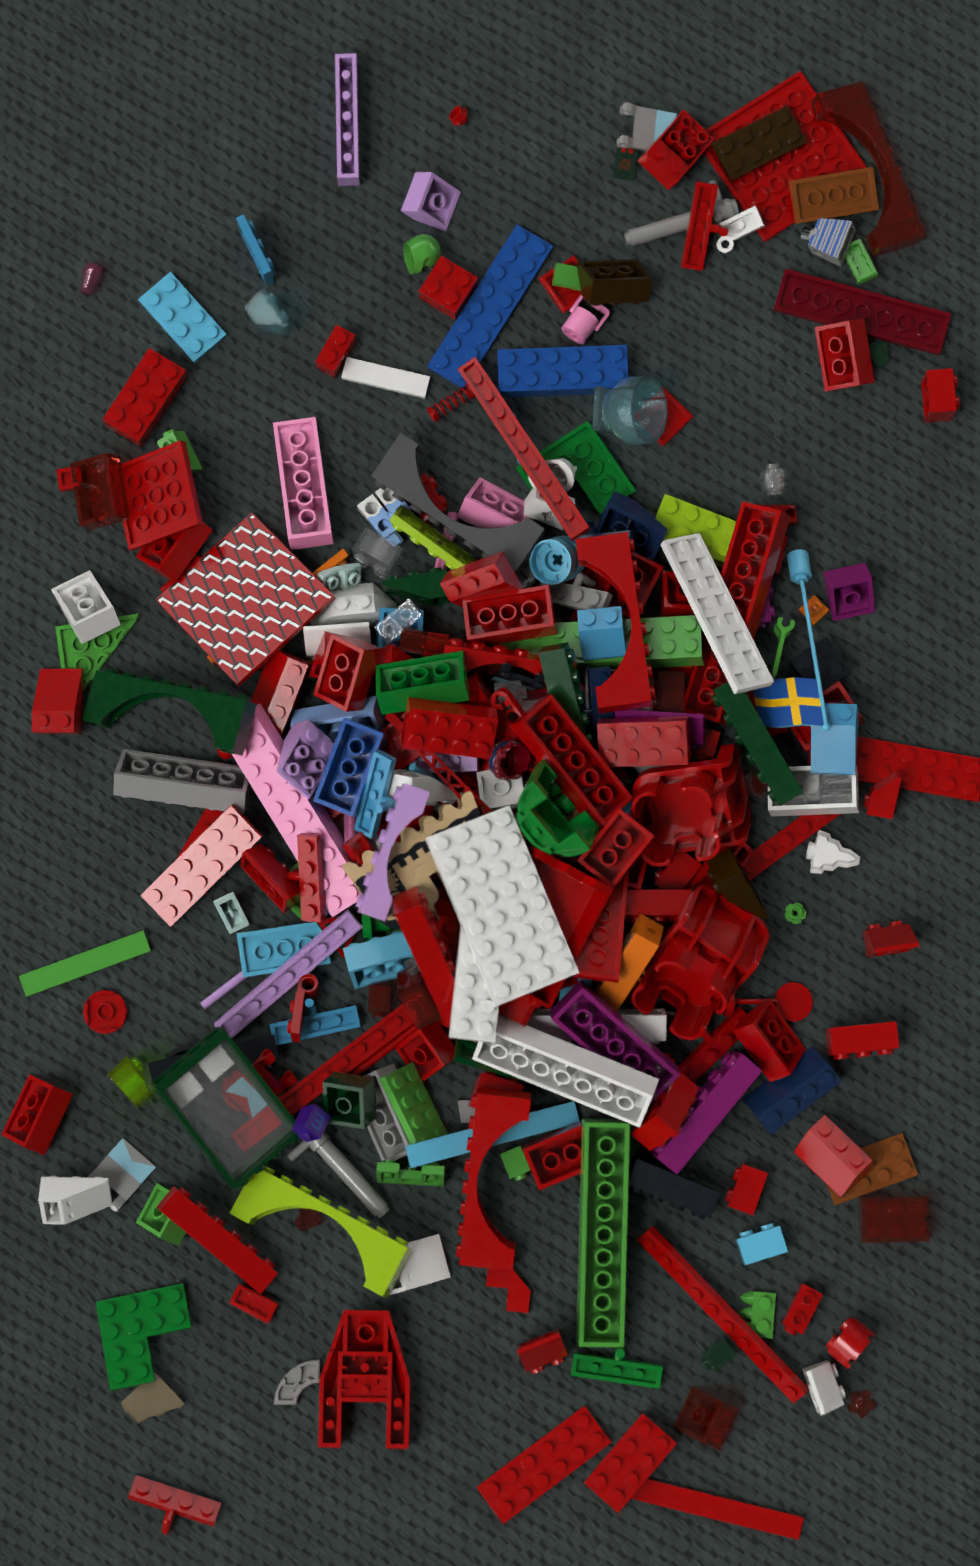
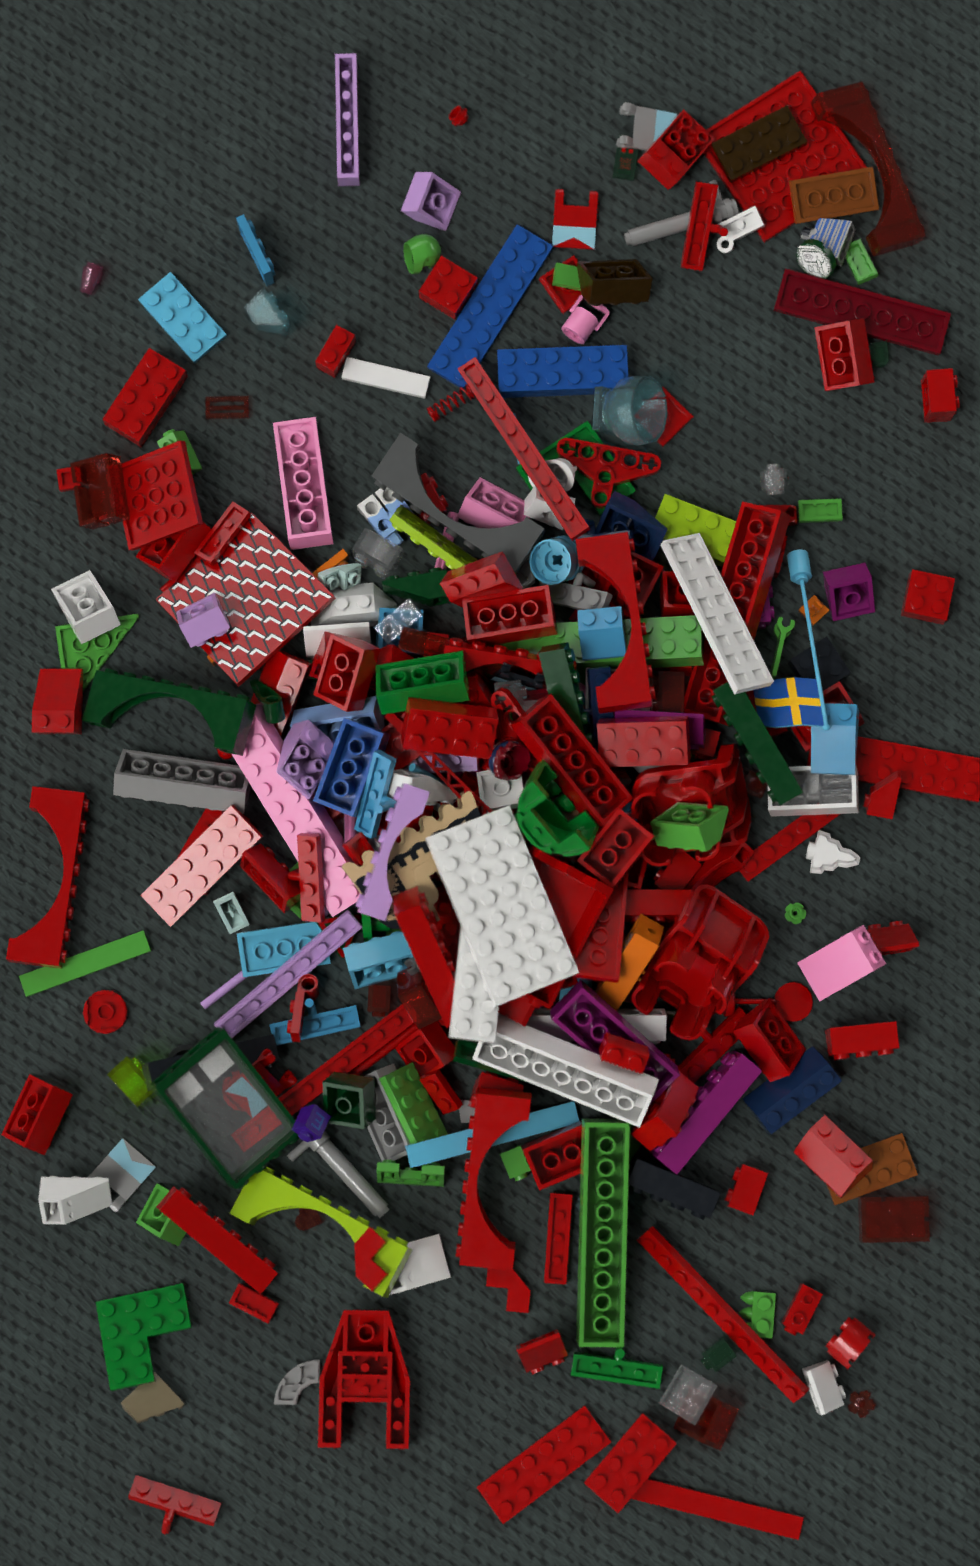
(46, 941): none -> red arch
(203, 620): none -> lavender slope
(222, 533): none -> red plate
(245, 407): none -> clear red tile
(270, 701): none -> dark green piece
(365, 1250): none -> red tile
(441, 1091): none -> red plate
(558, 1238): none -> red plate
(574, 225): none -> red flag
(617, 469): none -> red beam
(624, 1053): none -> red brick
(688, 1394): none -> clear plate
(690, 826): none -> bright green slope
(734, 883): dark brown slope -> none
(762, 1244): medium azure brick -> none
(815, 259): none -> tile
(820, 510): none -> bright green plate
(841, 963): none -> bright pink slope
(927, 597): none -> red brick

